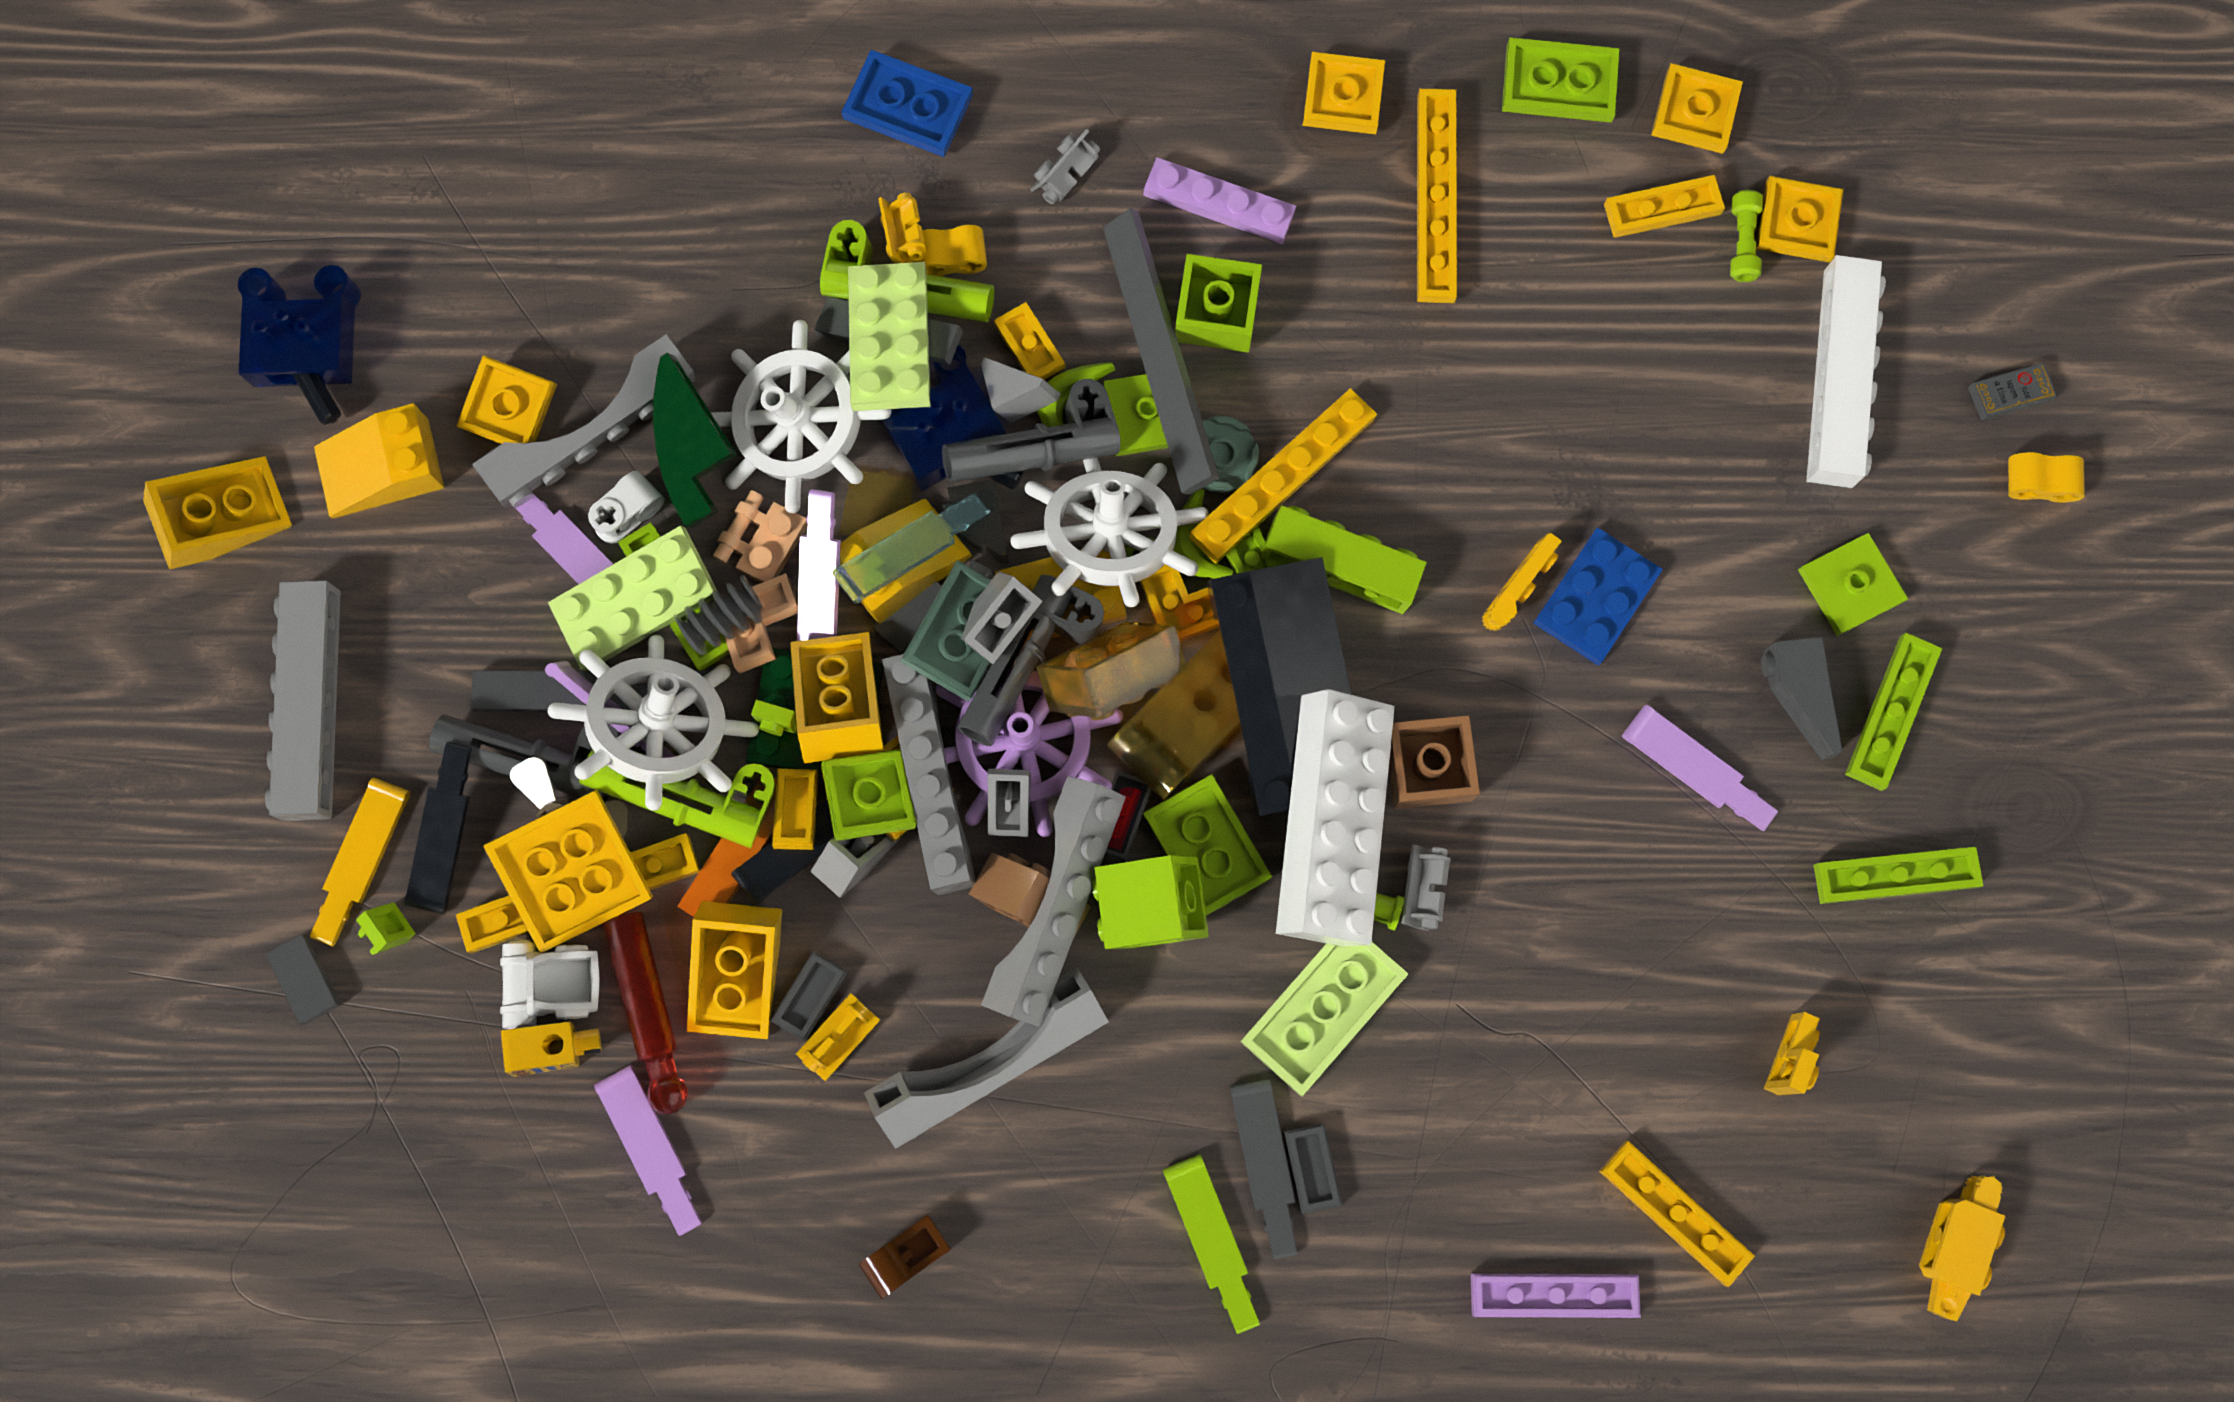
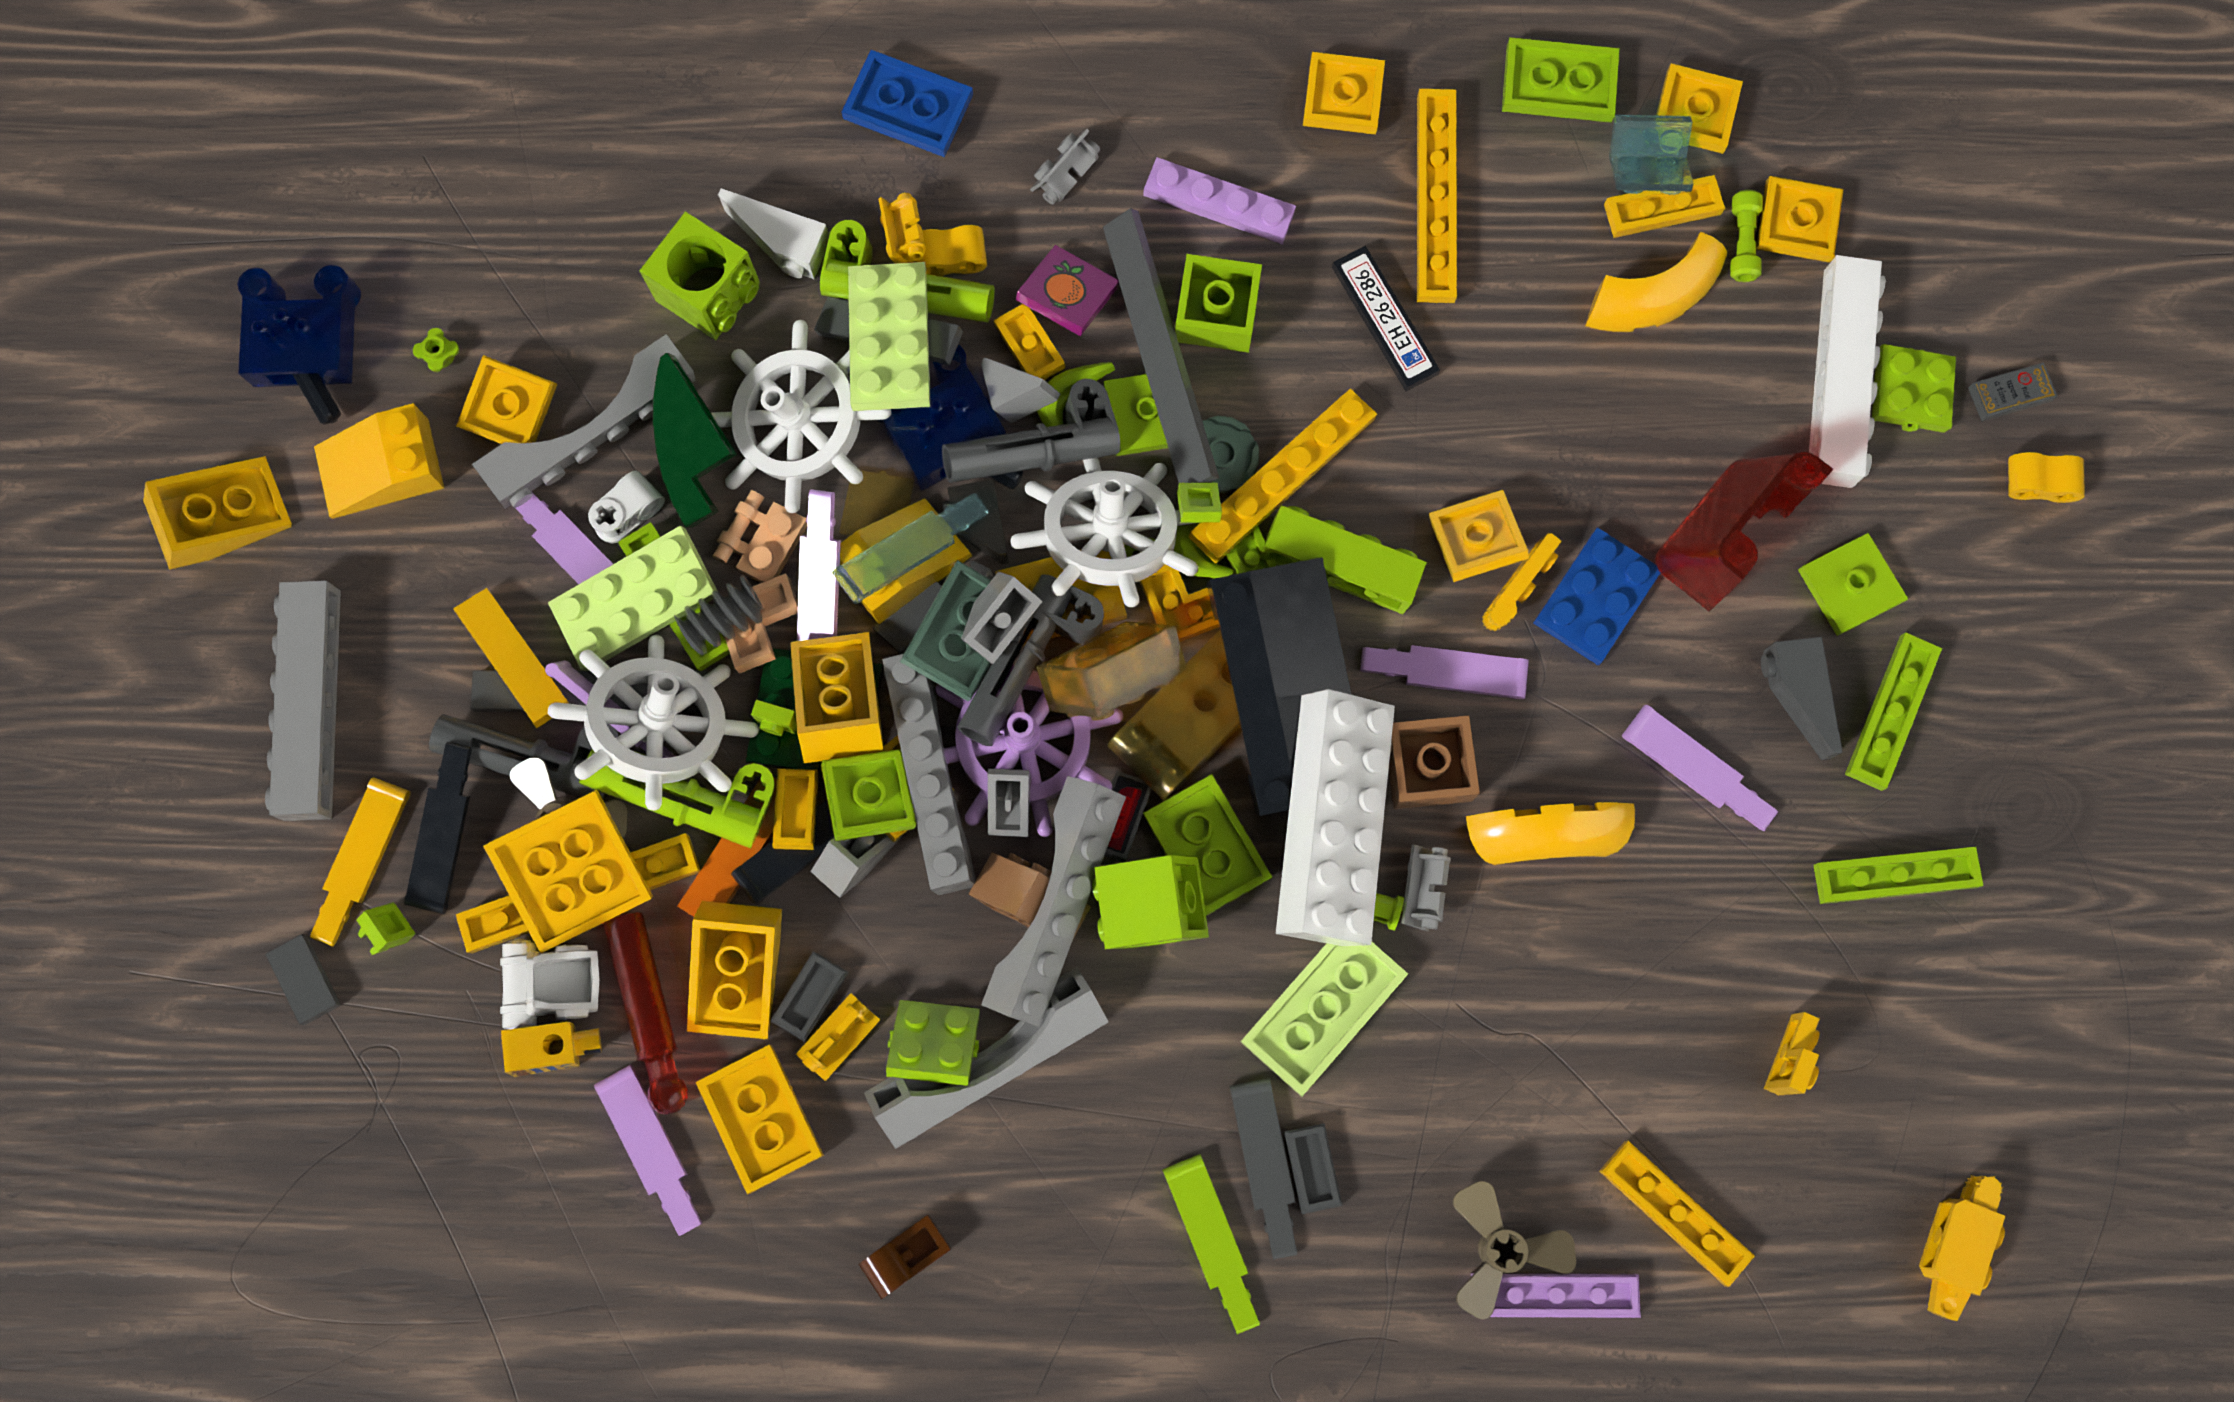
(440, 359): none -> lime plate
(510, 655): none -> yellow tile
(685, 251): none -> lime brick
(759, 1119): none -> yellow plate
(786, 237): none -> white slope
(933, 1042): none -> lime plate
(1067, 290): none -> magenta tile
(1199, 502): none -> lime plate
(1385, 318): none -> tile
(1450, 670): none -> lavender piece
(1478, 535): none -> yellow plate
(1481, 1210): none -> dark tan piece
(1554, 833): none -> yellow brick
(1651, 153): none -> clear light blue bracket
(1661, 298): none -> yellow brick
(1708, 550): none -> clear red windscreen
(1914, 389): none -> lime plate

